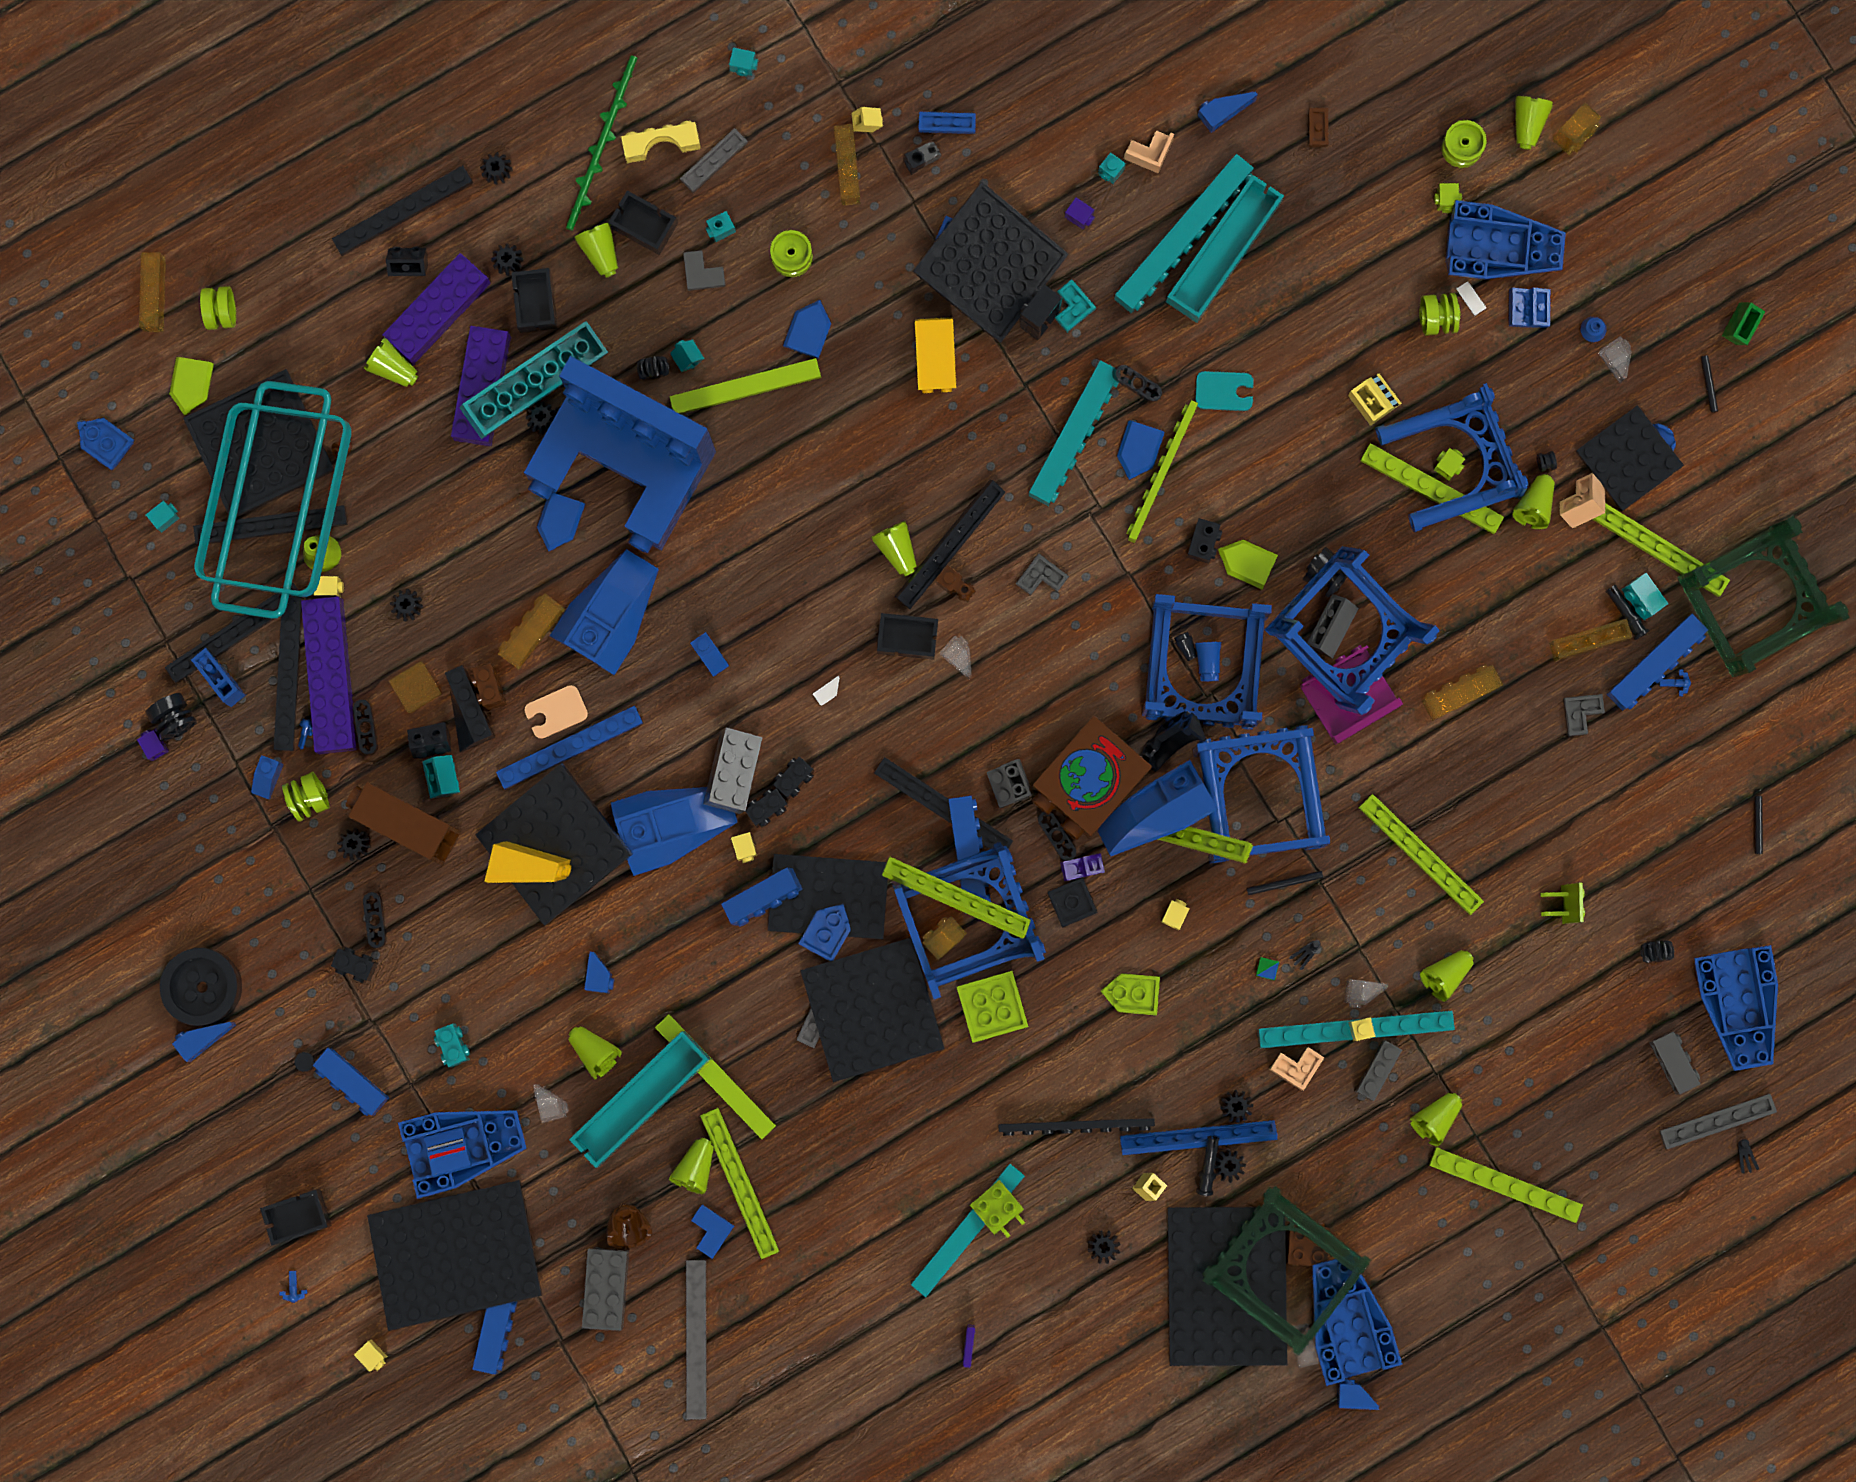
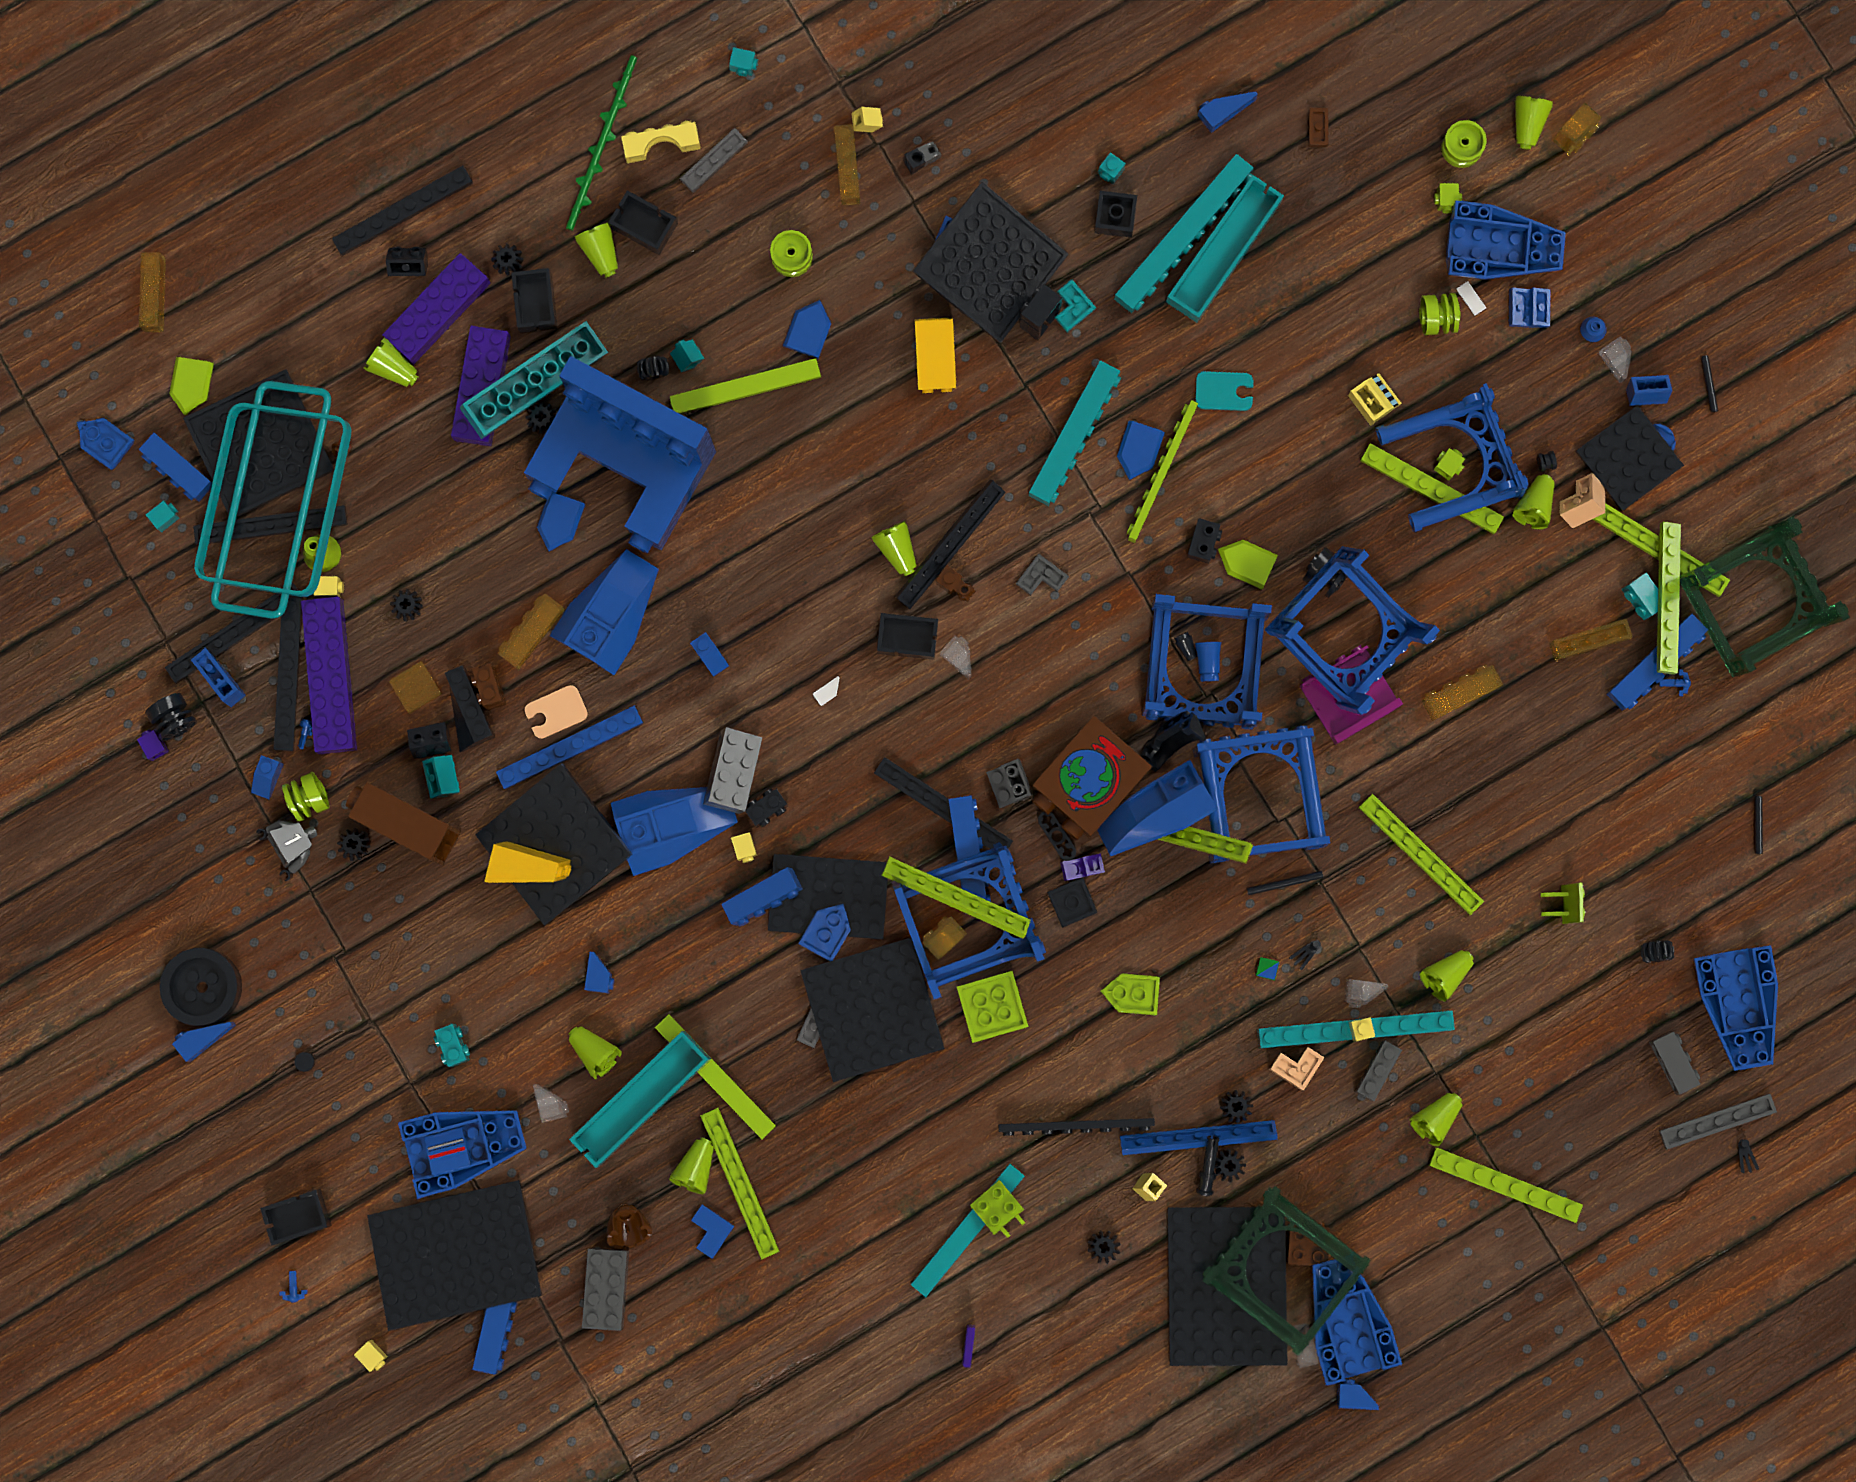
(175, 466): none -> blue brick
(218, 307): lime wheel -> none
(290, 844): none -> torso
(350, 1081): blue brick -> none
(360, 967): black brick -> none
(368, 712): black beam -> none
(370, 935): black beam -> none
(502, 173): black gear -> none
(696, 1339): flat silver tile -> none
(698, 276): dark grey tile -> none
(720, 227): teal brick -> none
(793, 777): black brick -> none
(947, 122): blue plate -> none
(1080, 214): dark purple brick -> none
(1115, 214): none -> black brick
(1145, 383): black beam -> none
(1152, 156): light nougat panel -> none
(1175, 914): light yellow brick -> none
(1332, 626): dark grey brick -> none
(1576, 710): dark grey tile -> none
(1633, 620): black pin -> none
(1649, 390): none -> blue brick
(1668, 598): none -> lime plate
(1743, 323): green brick -> none

